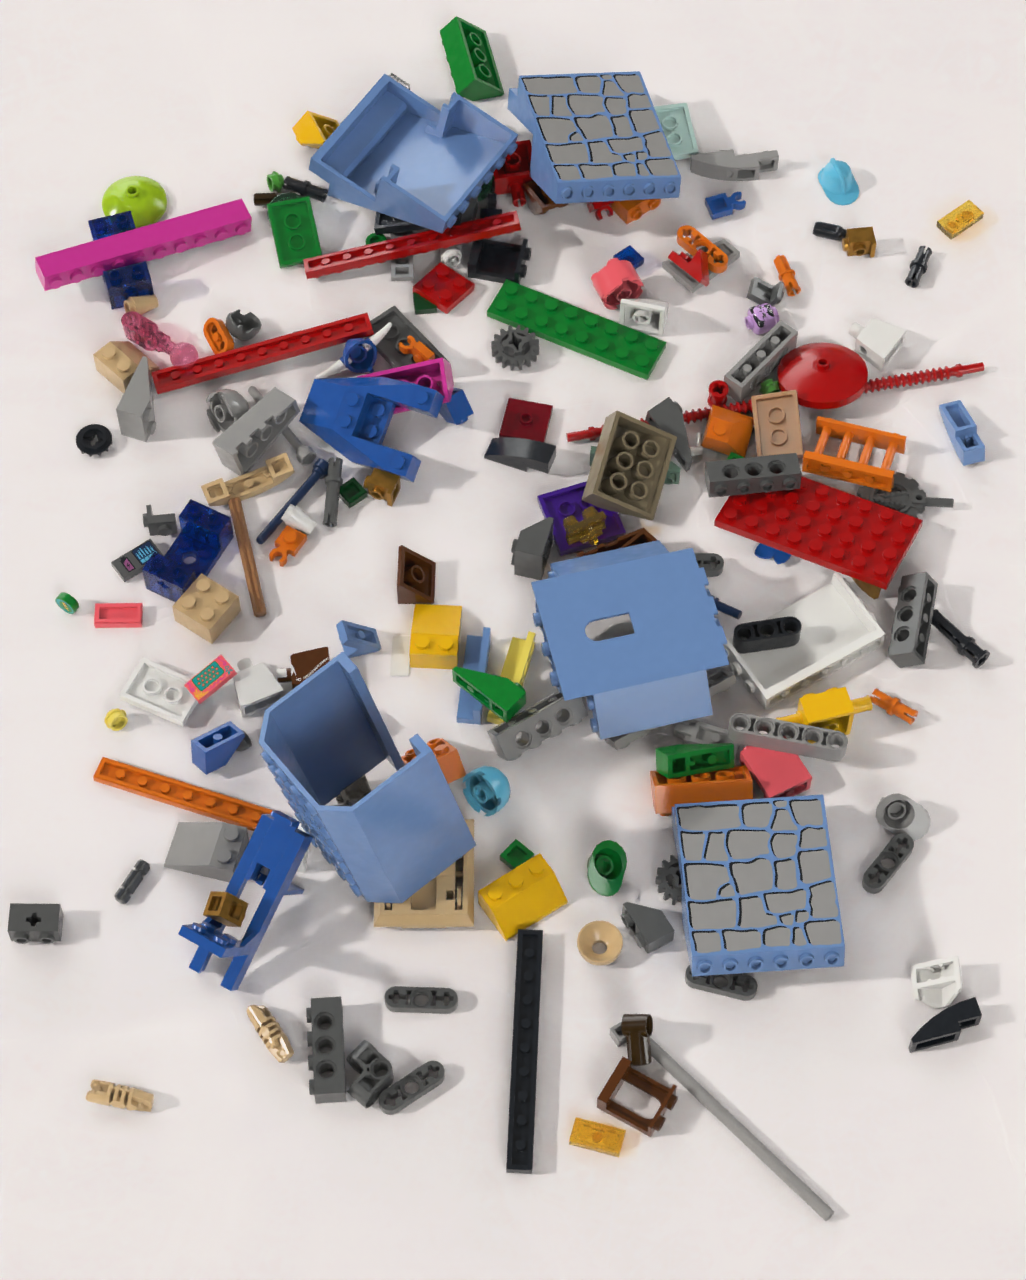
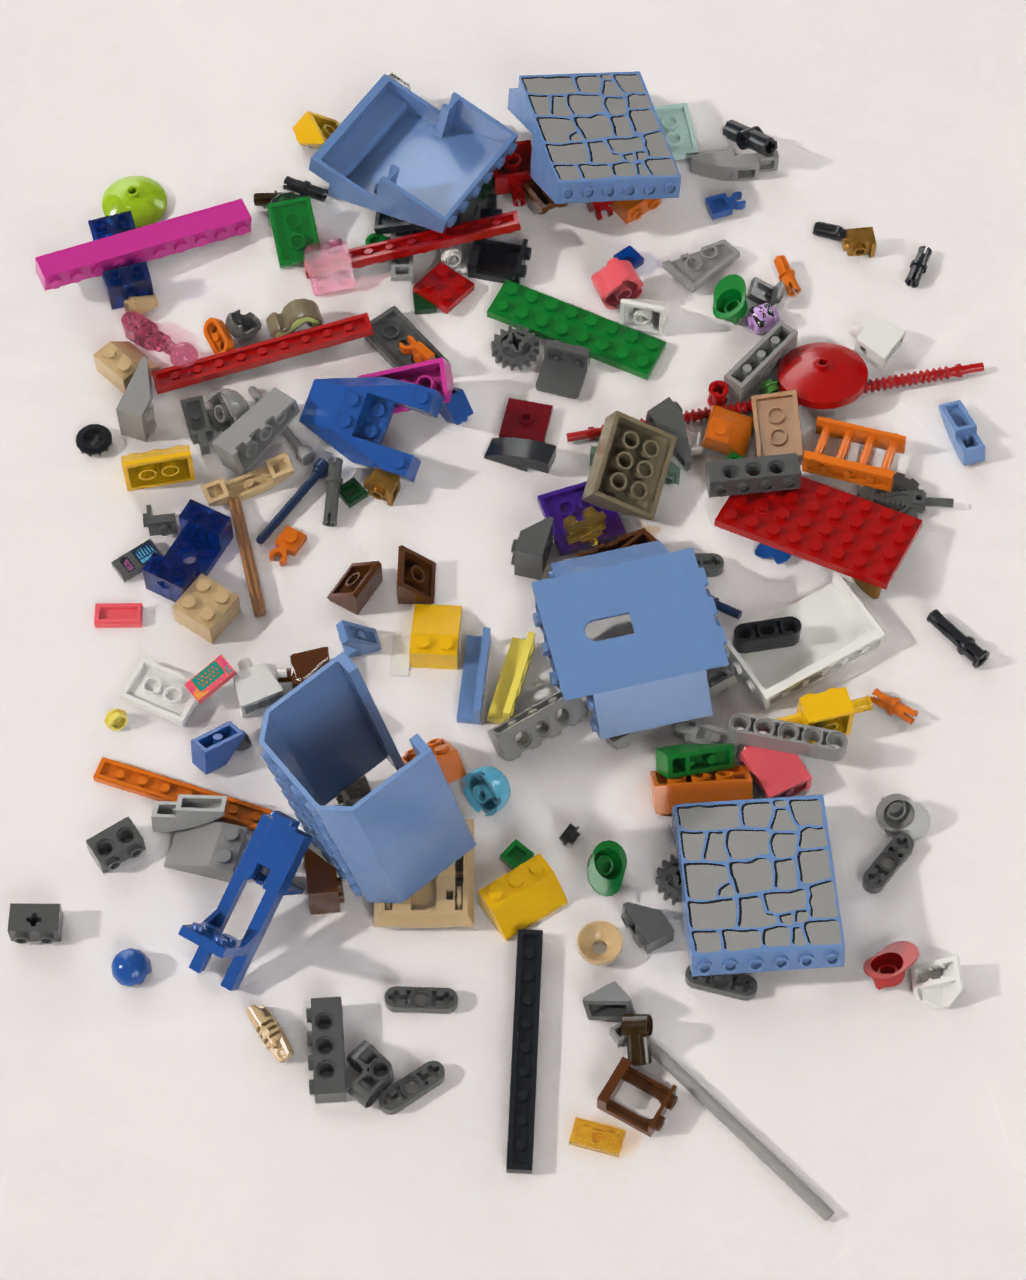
(67, 603): green tile -> none
(112, 840): none -> dark grey brick
(119, 1096): tan hinge -> none
(130, 967): none -> blue hair
(132, 881): dark grey axle -> none
(158, 467): none -> yellow slope
(187, 812): none -> light grey slope
(197, 422): none -> dark grey hinge
(225, 908): pearl gold brick -> none
(275, 181): bright green plate -> none
(293, 316): none -> dark tan animal
(298, 519): white cone -> none
(323, 886): none -> reddish brown slope
(329, 267): none -> clear pink bracket
(357, 586): none -> reddish brown slope
(358, 354): blue helmet -> none
(471, 60): green slope -> none
(493, 691): green slope -> none
(563, 369): none -> dark grey bracket
(570, 834): none -> black plate
(608, 1003): none -> dark grey slope
(695, 267): red slope -> none
(700, 240): orange beam -> none
(730, 299): none -> green piece
(749, 138): none -> black piece
(838, 182): medium azure piece -> none
(889, 965): none -> red piece
(912, 620): dark grey brick -> none
(946, 1025): black slope -> none
(960, 219): clear yellow plate -> none

